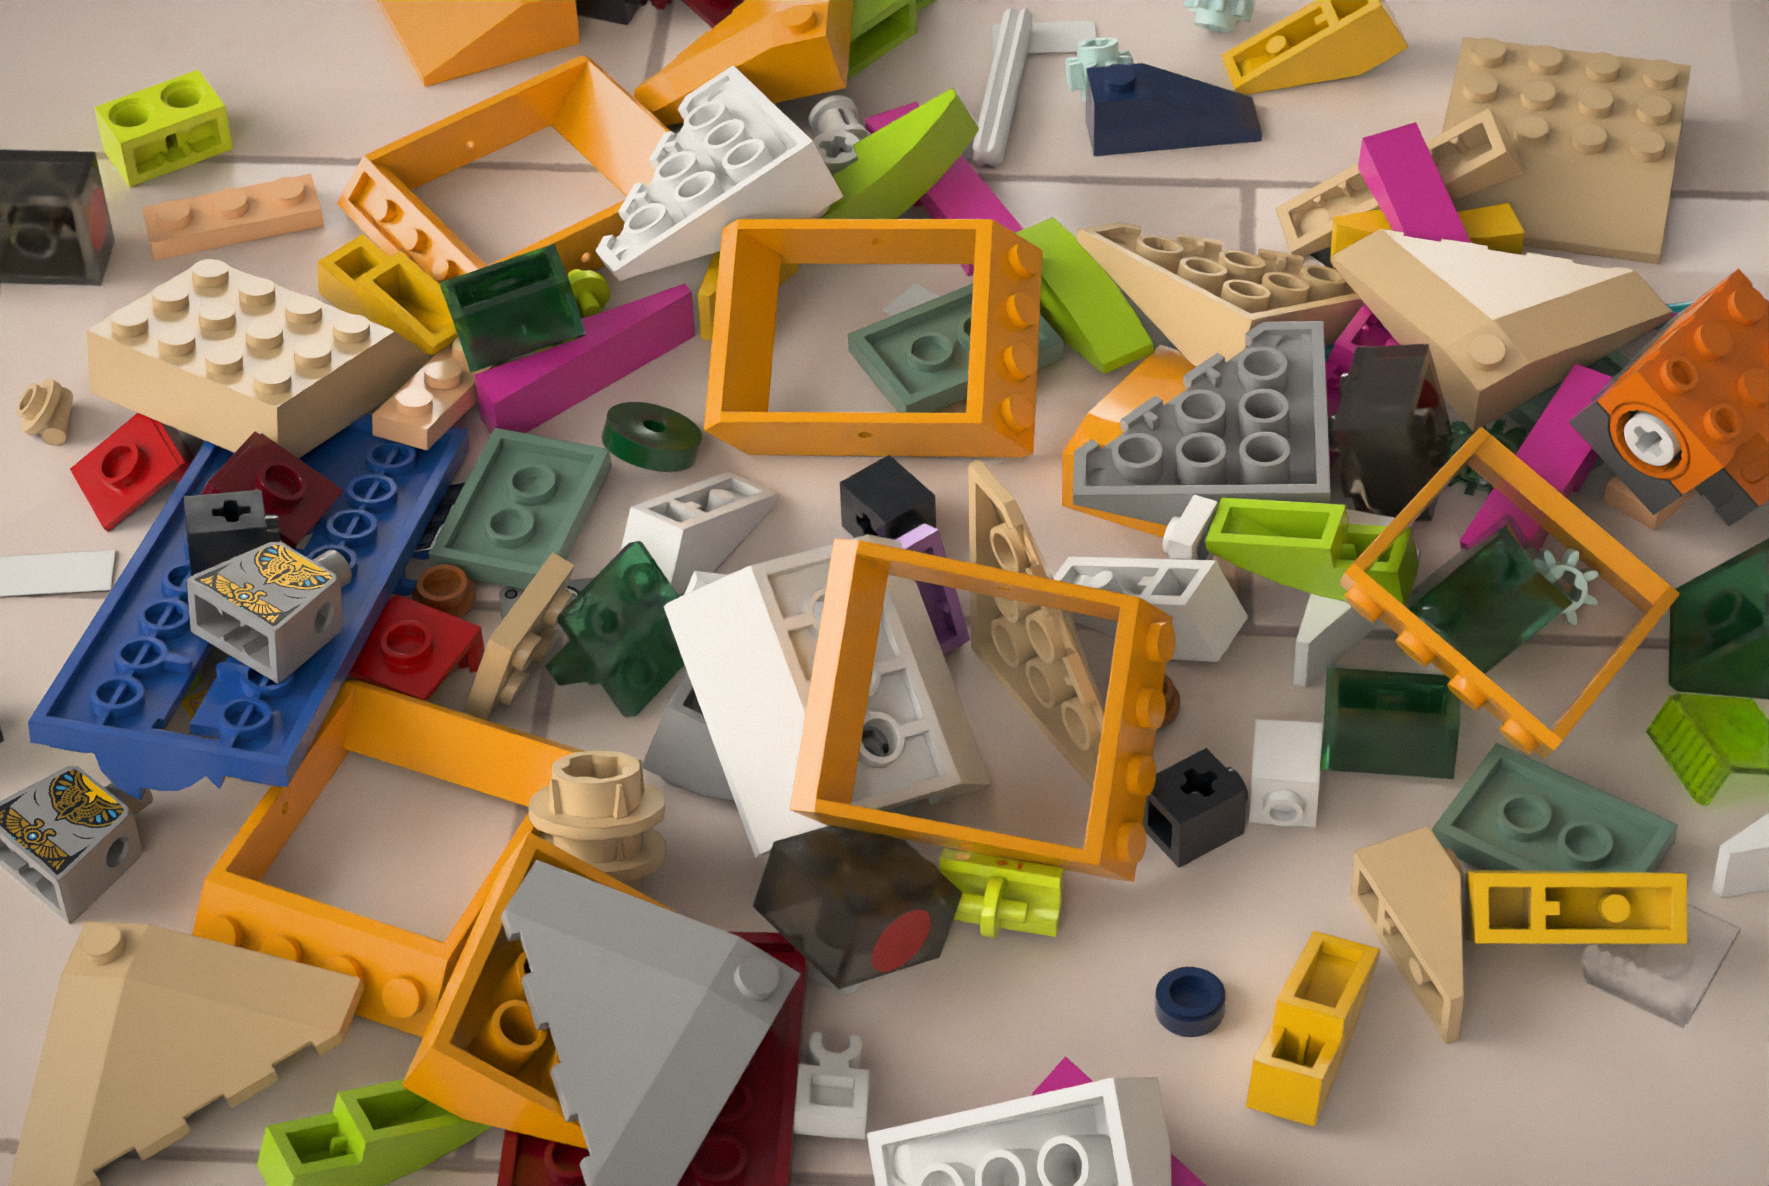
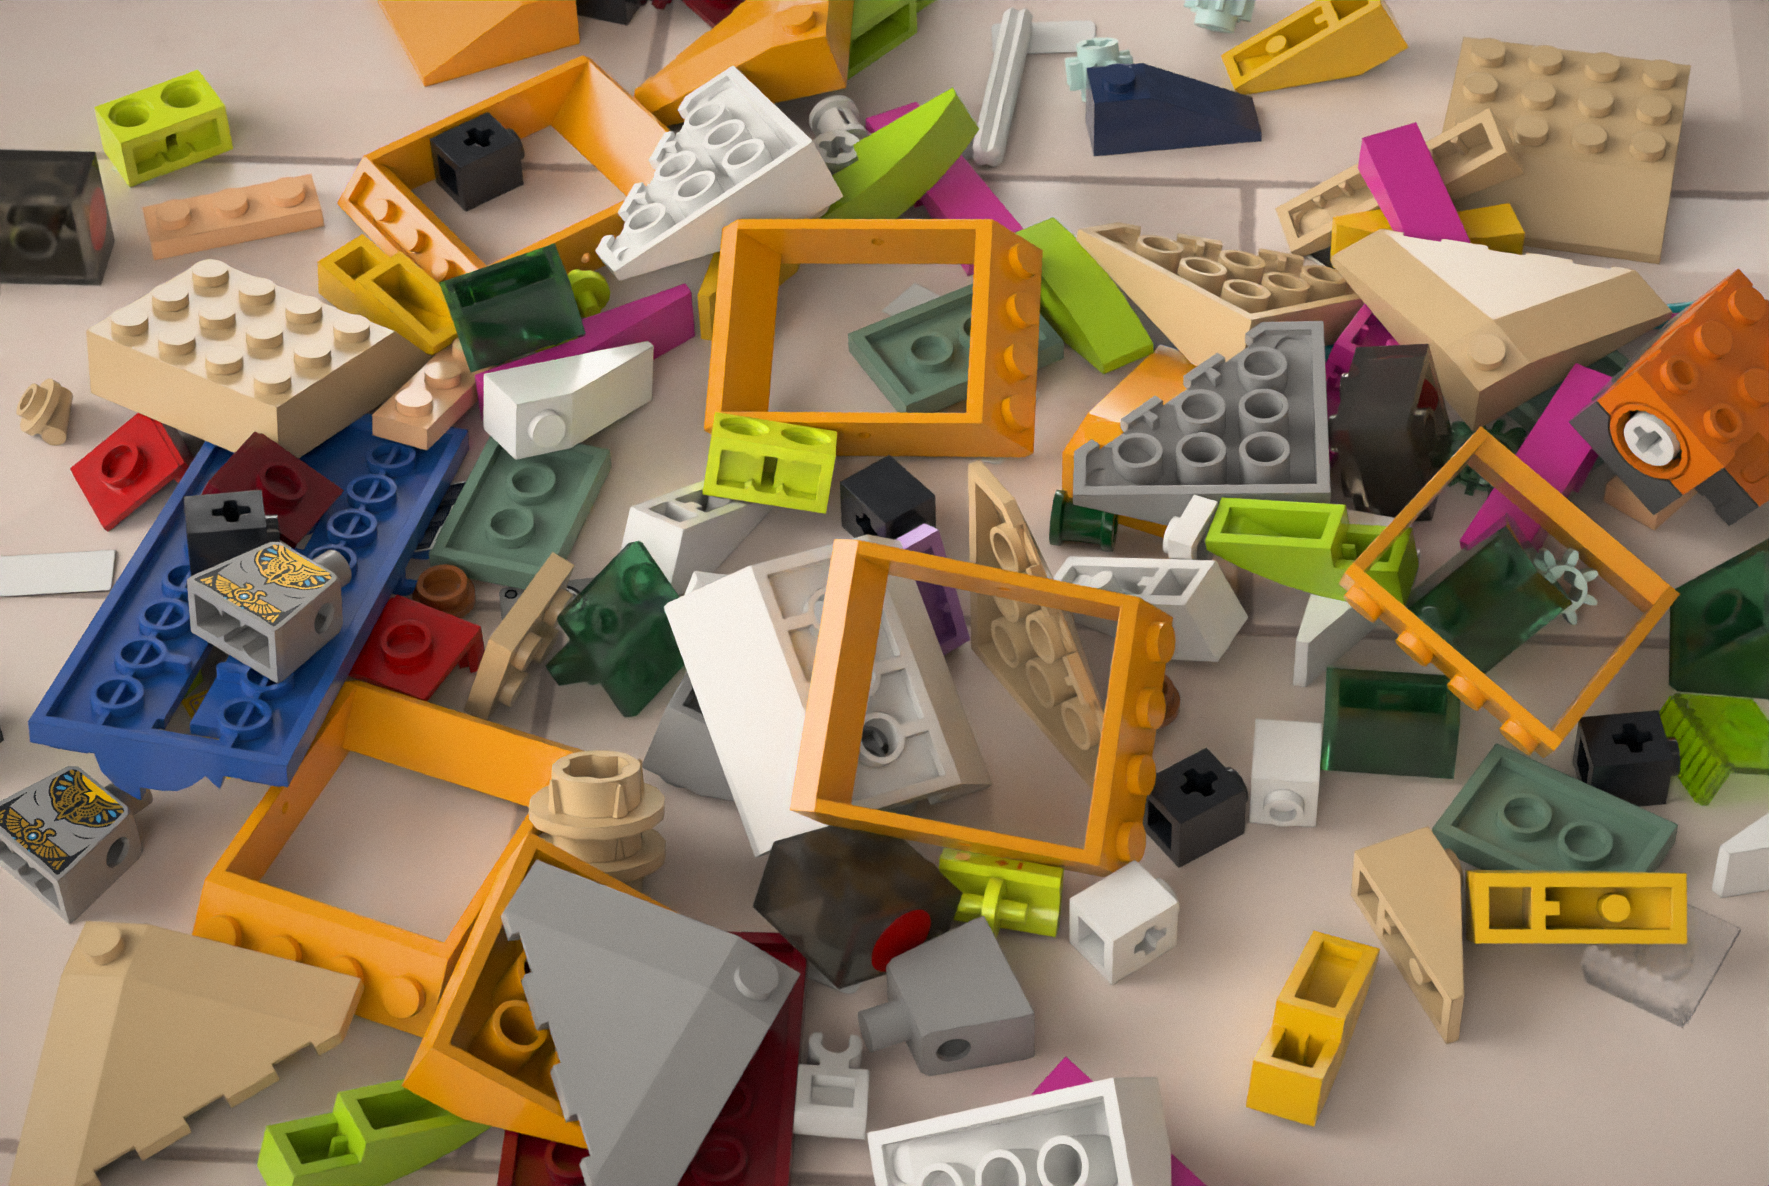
(477, 161): none -> black brick
(566, 398): none -> white slope
(651, 436): dark green piece -> none
(770, 462): none -> neon yellow brick
(953, 1004): none -> light grey torso
(1081, 523): none -> dark green bush
(1124, 921): none -> white brick
(1190, 1001): dark blue tile -> none
(1627, 756): none -> black brick

